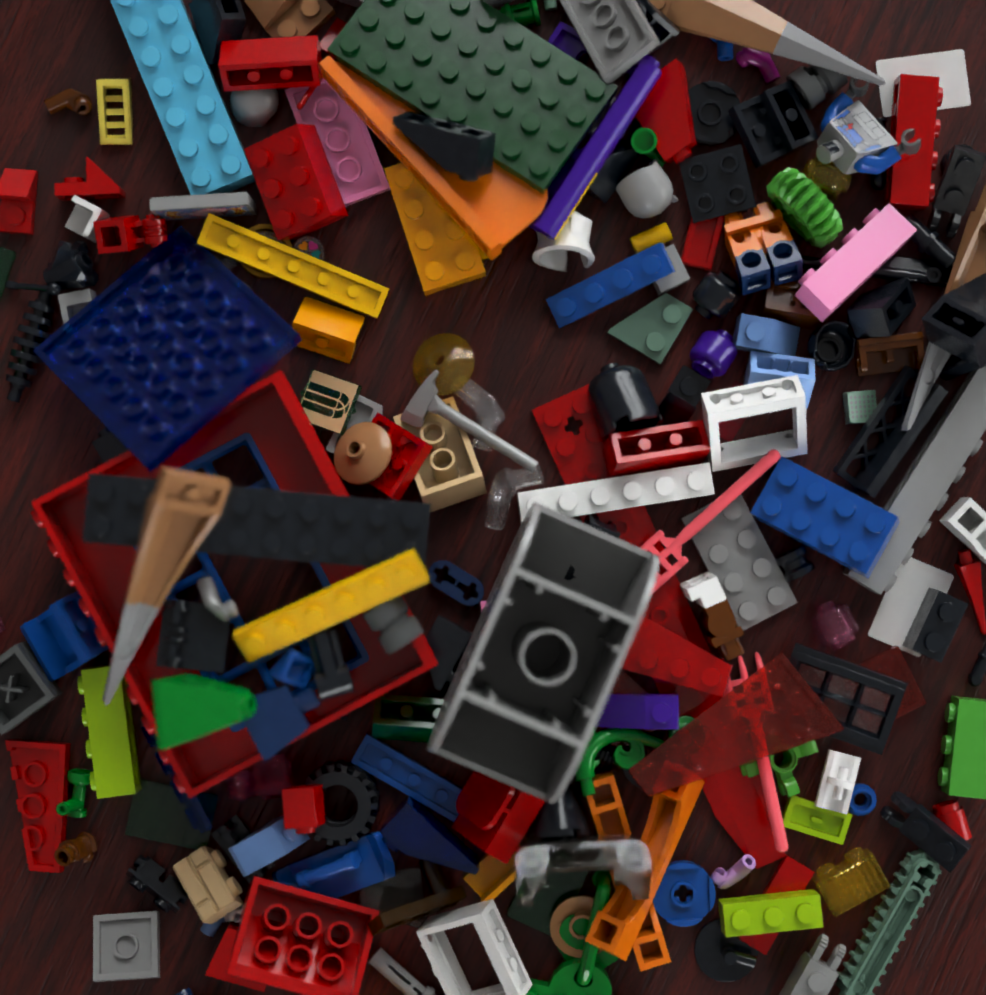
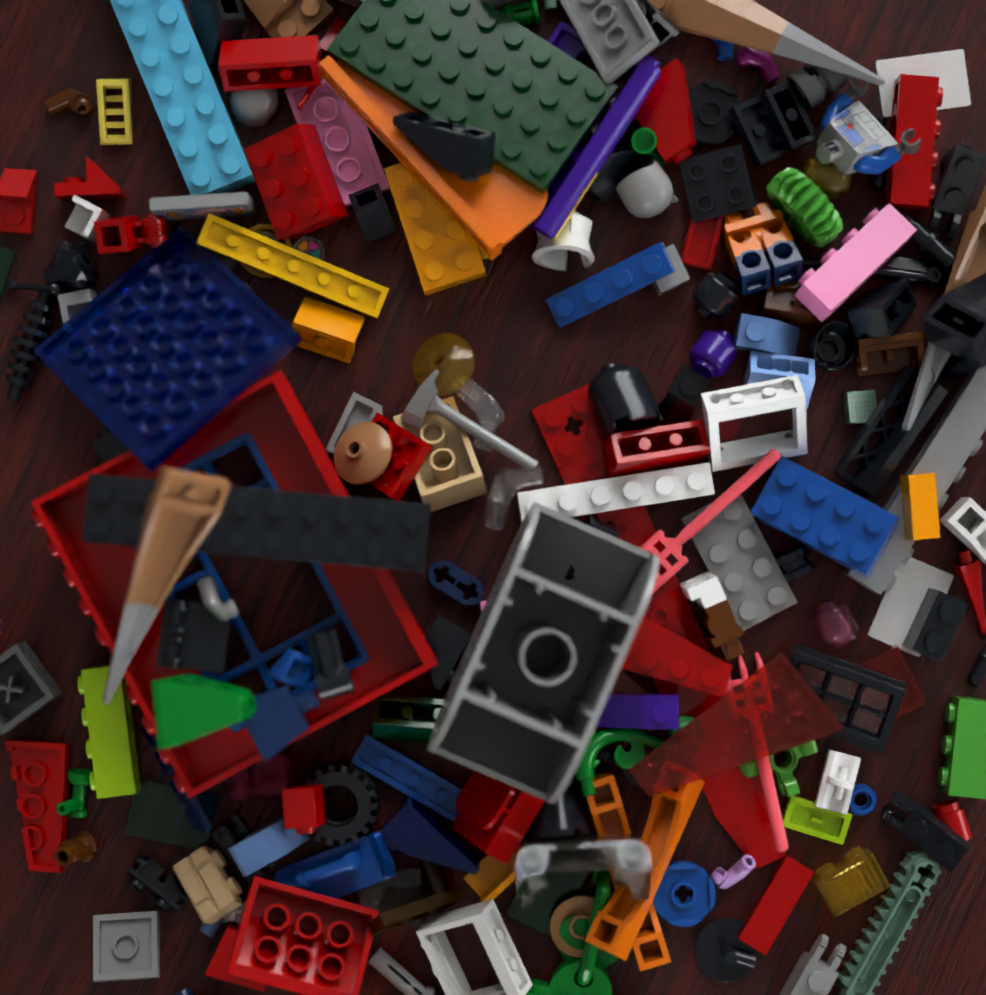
(63, 637): blue panel -> none
(329, 401): piece -> none
(331, 605): yellow plate -> none
(372, 212): none -> black brick
(393, 623): dark grey wheel -> none
(650, 237): yellow piece -> none
(653, 327): sand green wing -> none
(770, 913): lime brick -> none
(920, 506): none -> light orange panel

